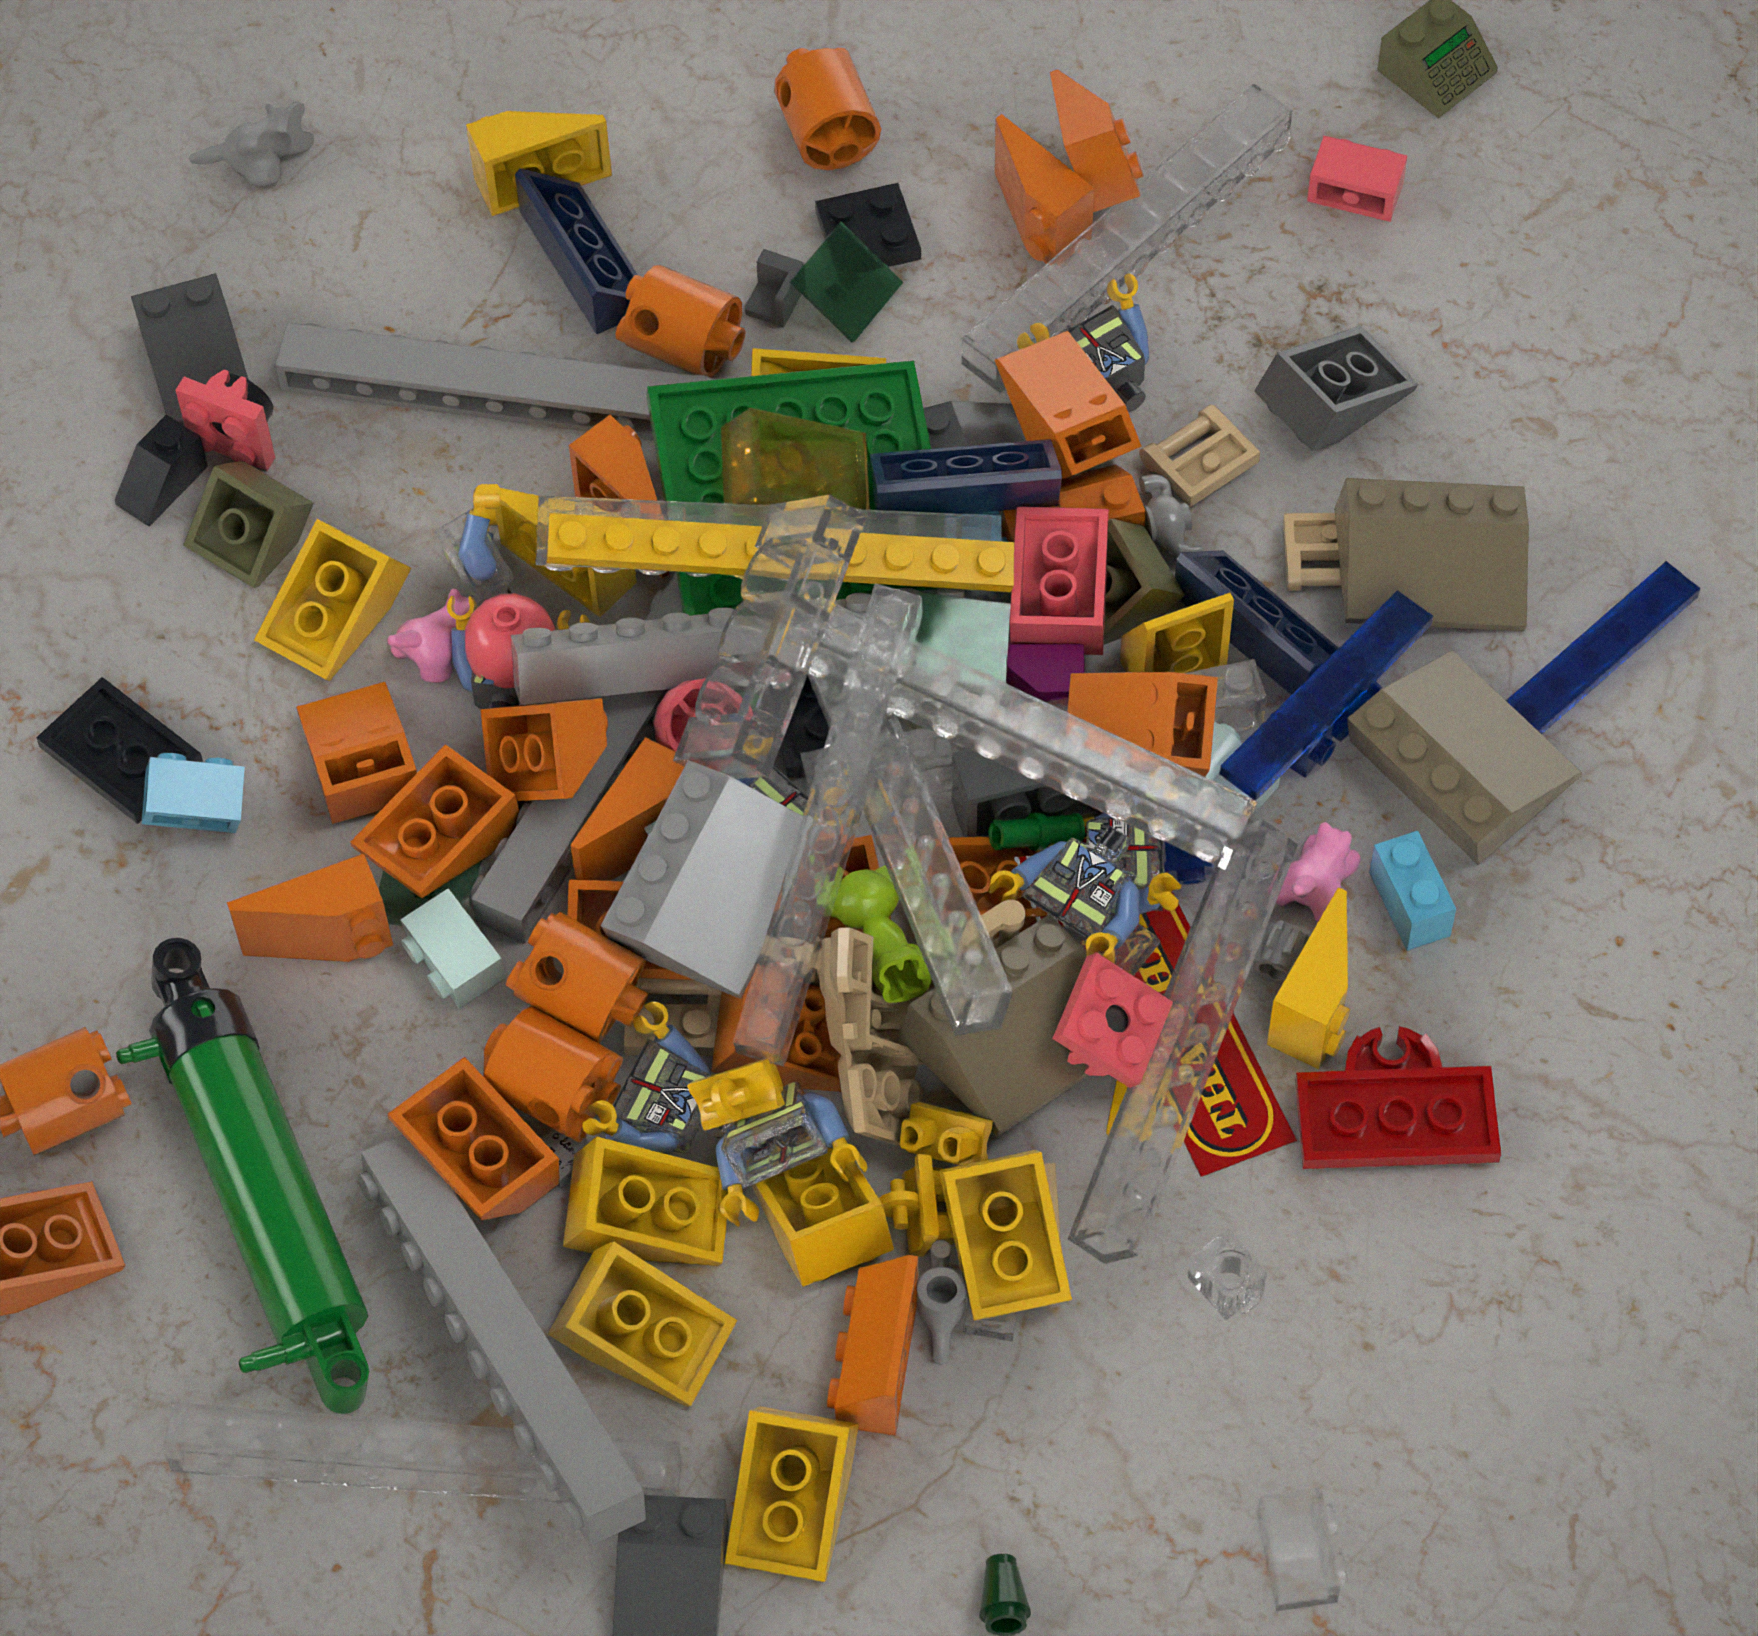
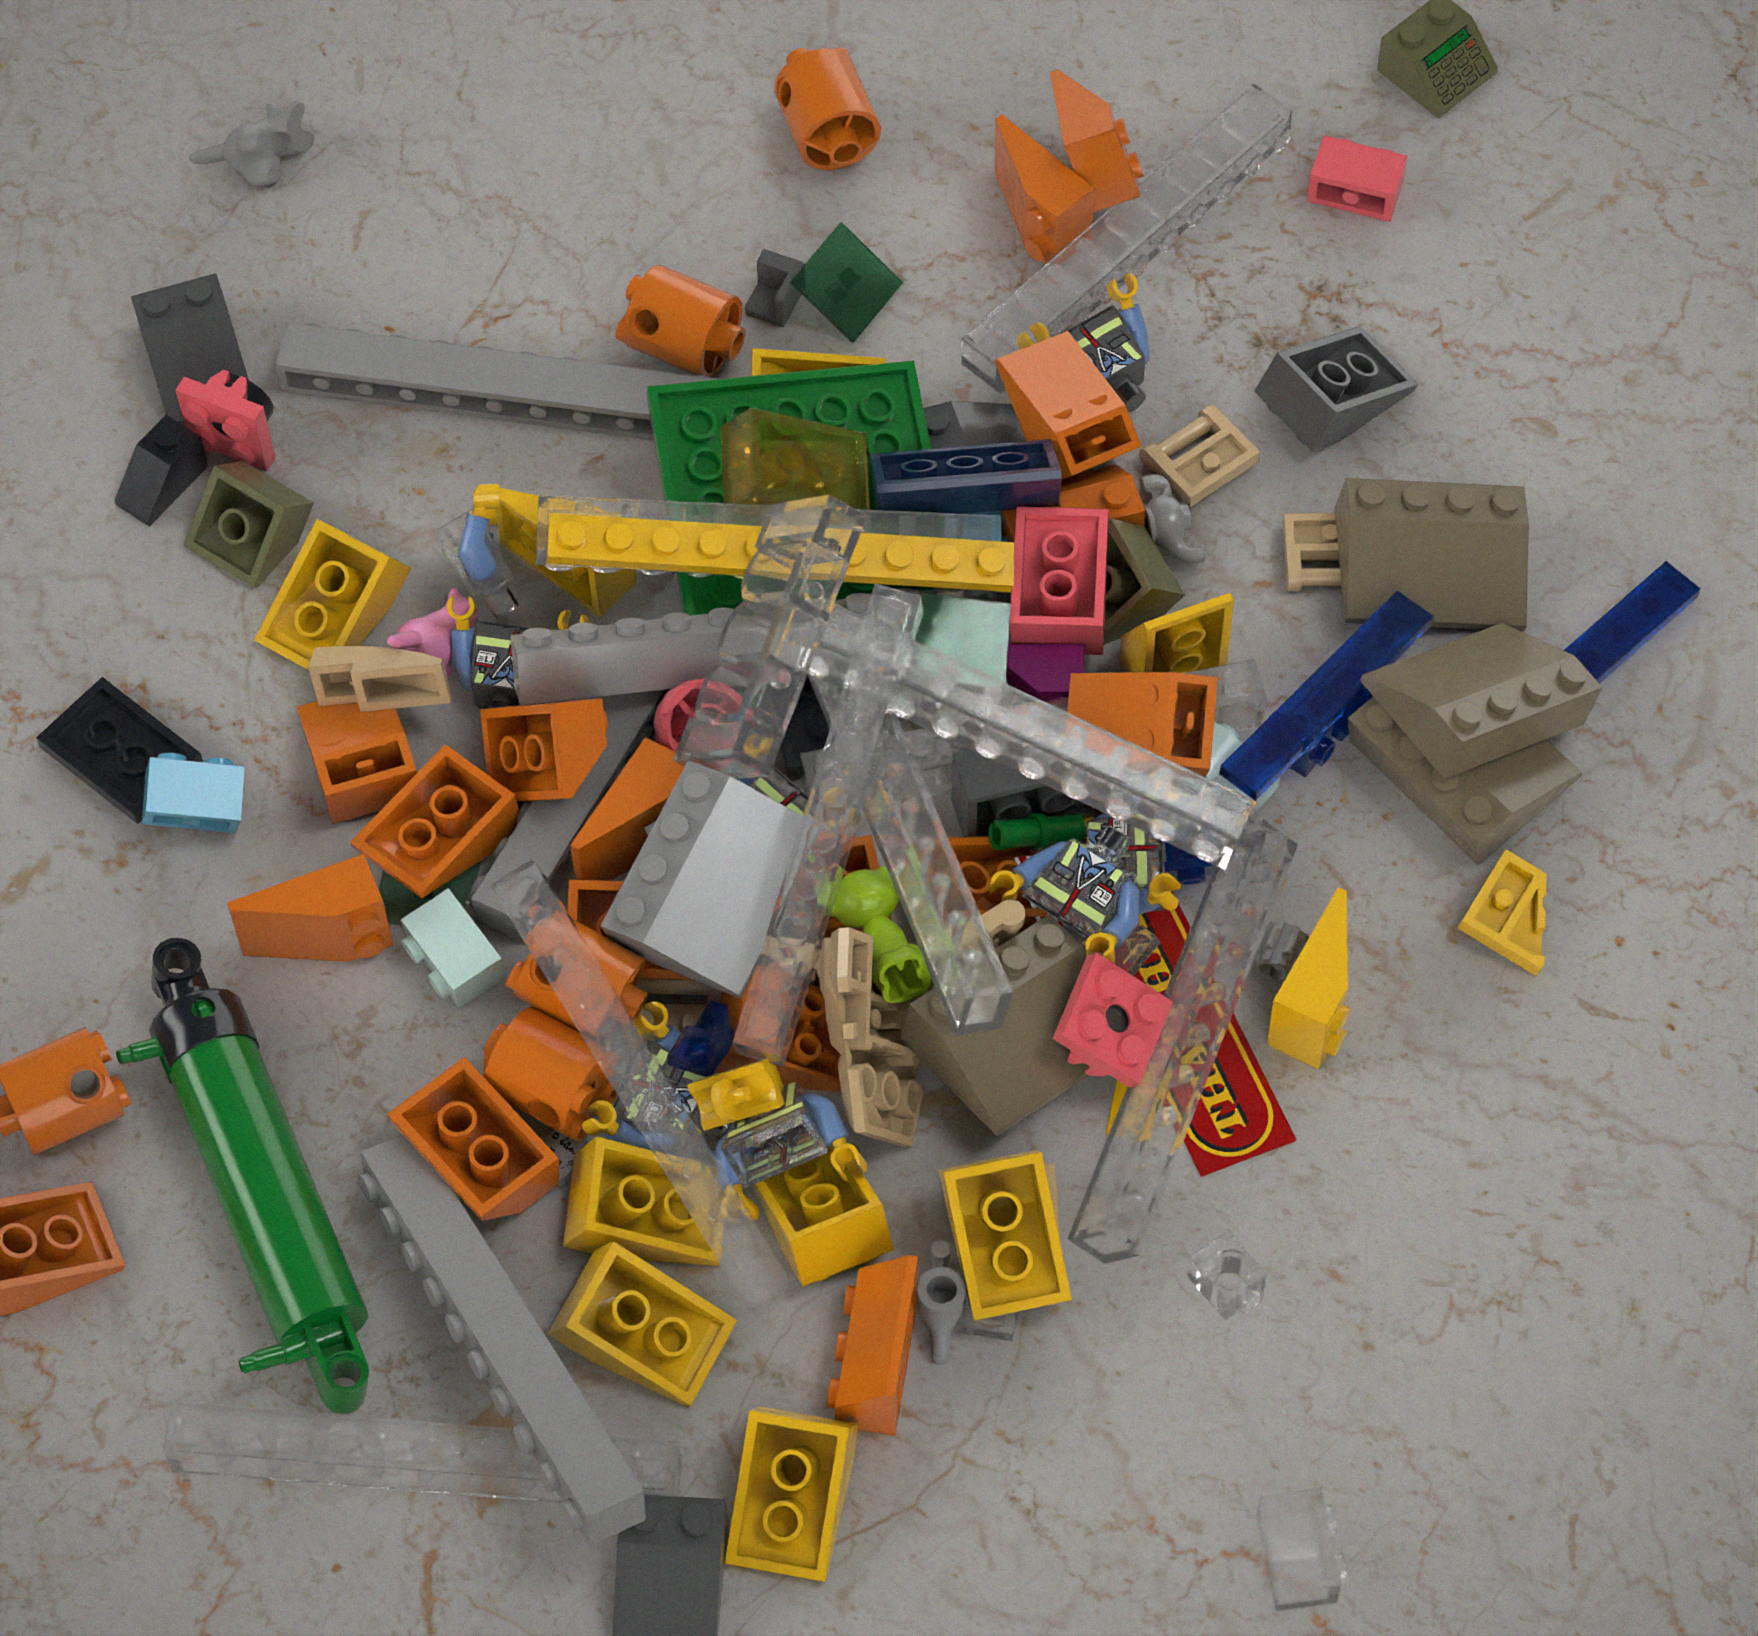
(378, 677): none -> tan slope
(490, 634): coral cylinder -> none
(541, 142): yellow slope -> none
(577, 245): dark blue slope -> none
(611, 464): orange slope -> none
(642, 1085): none -> clear brick
(704, 1044): none -> clear blue bracket
(877, 219): black plate -> none
(915, 1208): yellow hips -> none
(945, 1134): yellow hips -> none
(1003, 1597): dark green cone -> none
(1261, 623): dark blue slope -> none
(1320, 870): bright pink animal -> none
(1397, 1109): red plate -> none
(1412, 890): medium azure brick -> none
(1484, 696): none -> dark tan slope
(1510, 912): none -> yellow wing

